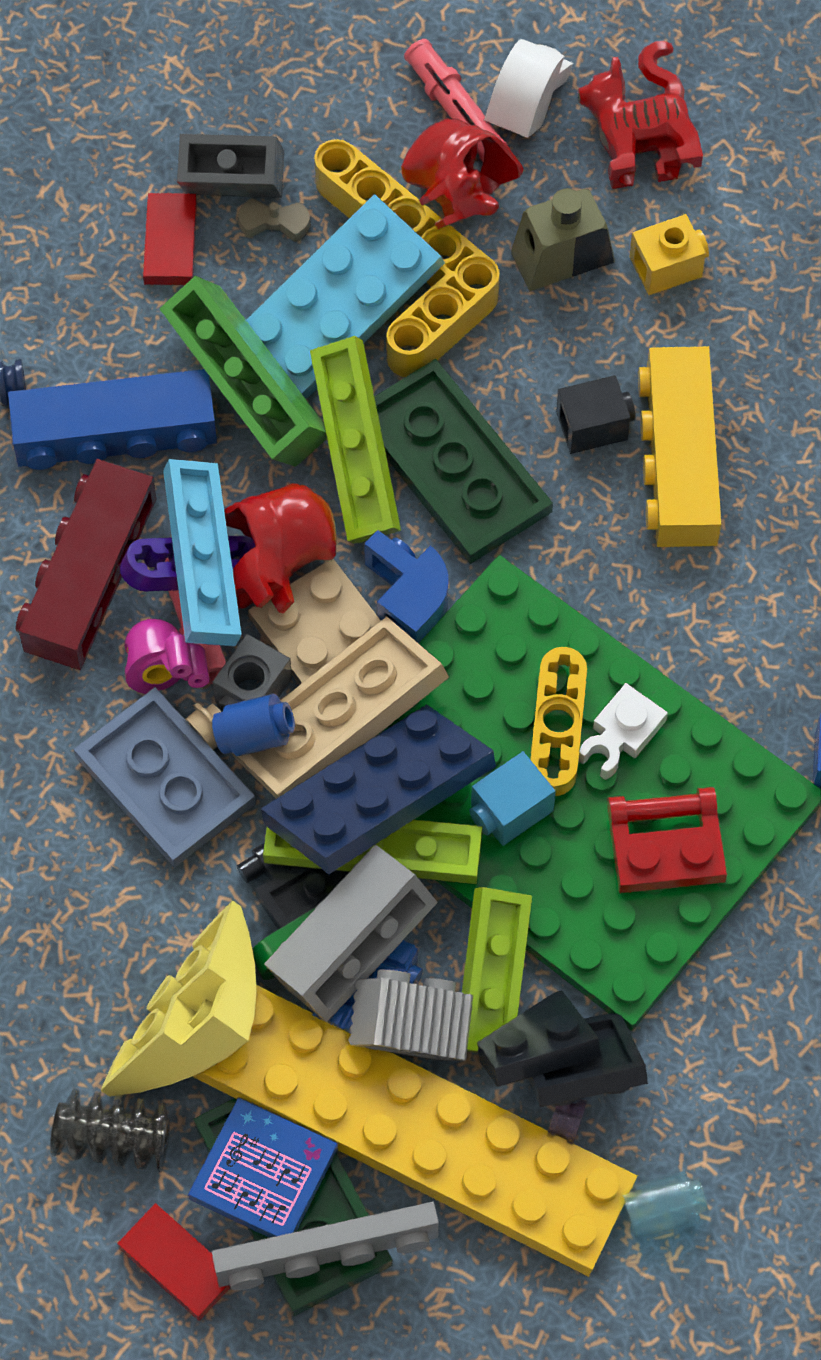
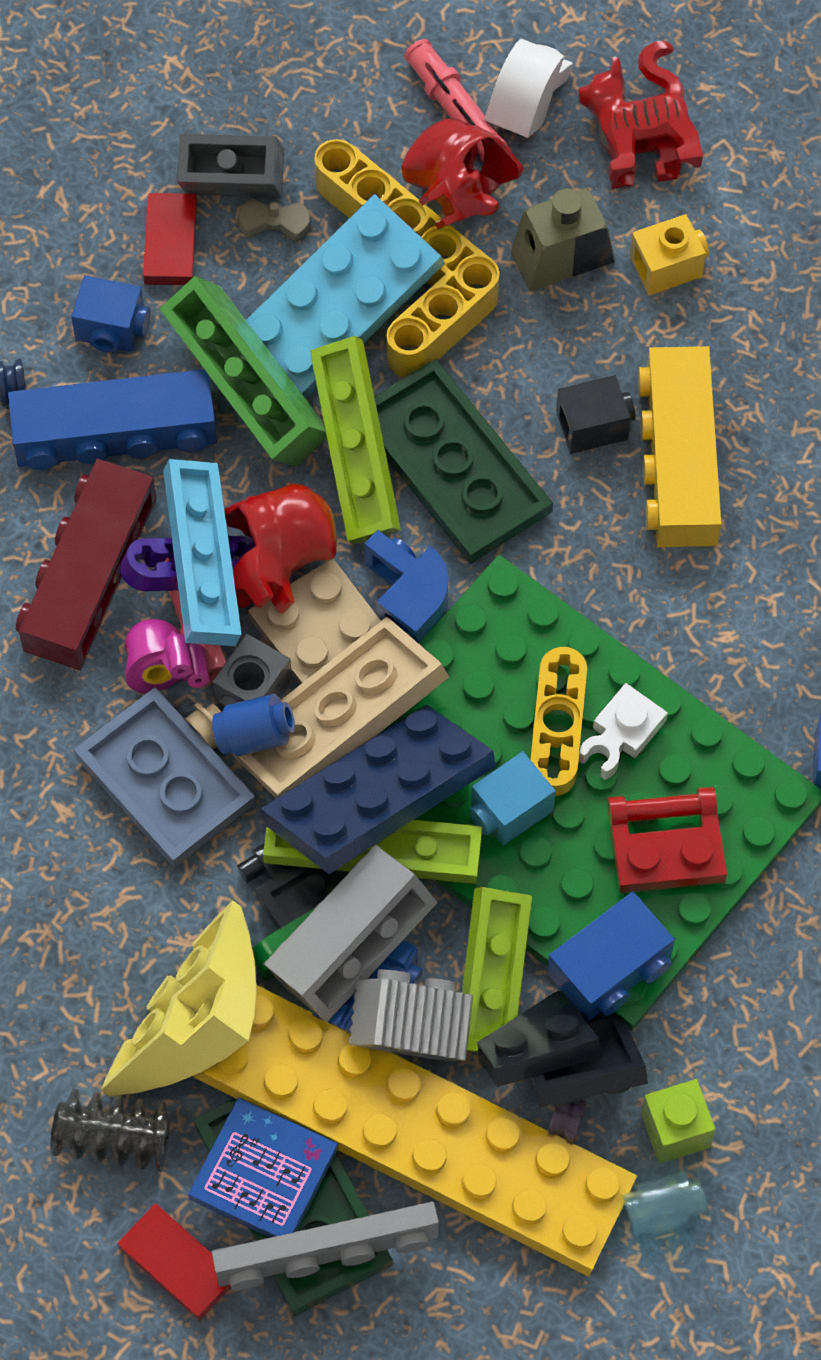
(109, 314): none -> blue brick
(611, 957): none -> blue brick
(678, 1121): none -> lime brick

